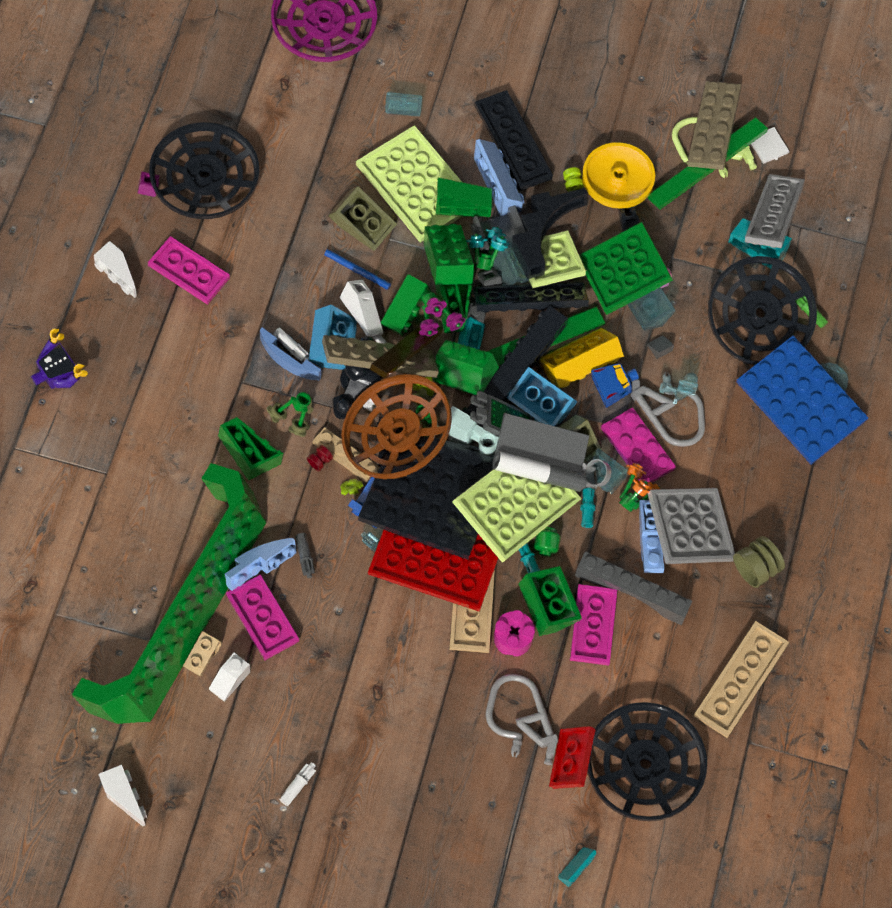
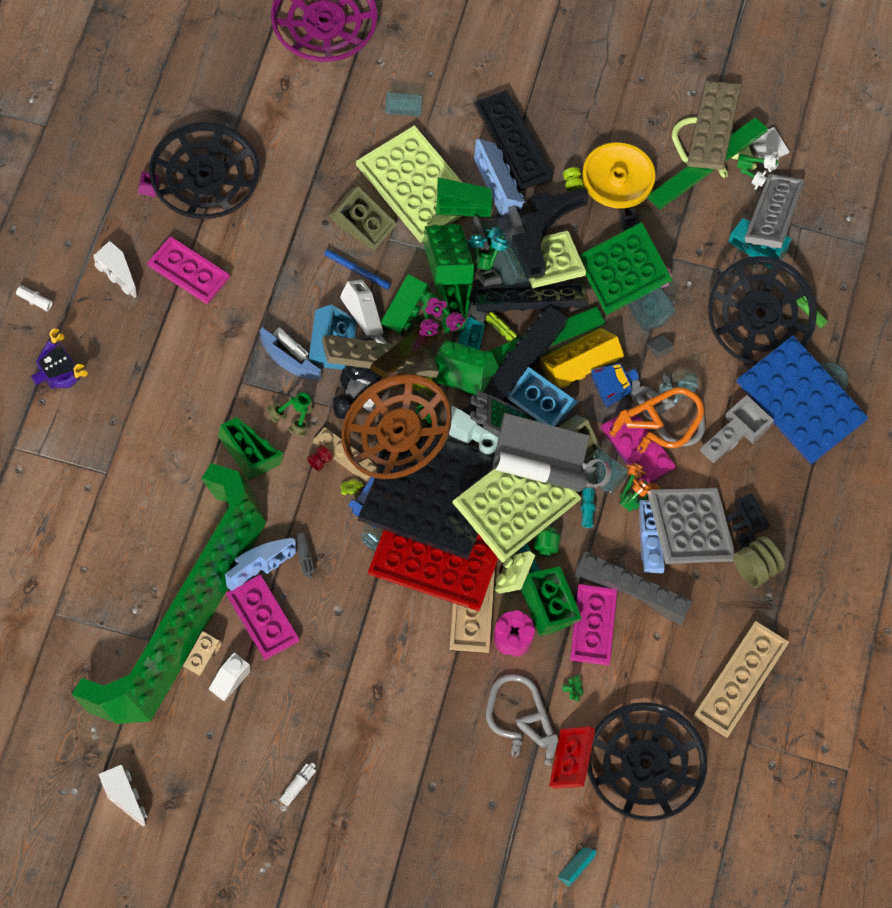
(34, 298): none -> white axle
(501, 326): none -> lime axle
(514, 572): none -> yellowish green plate
(574, 688): none -> green plant
(625, 417): none -> orange piece
(742, 537): none -> black plate
(745, 420): none -> light grey plate
(746, 162): none -> plant
(751, 515): none -> black hinge

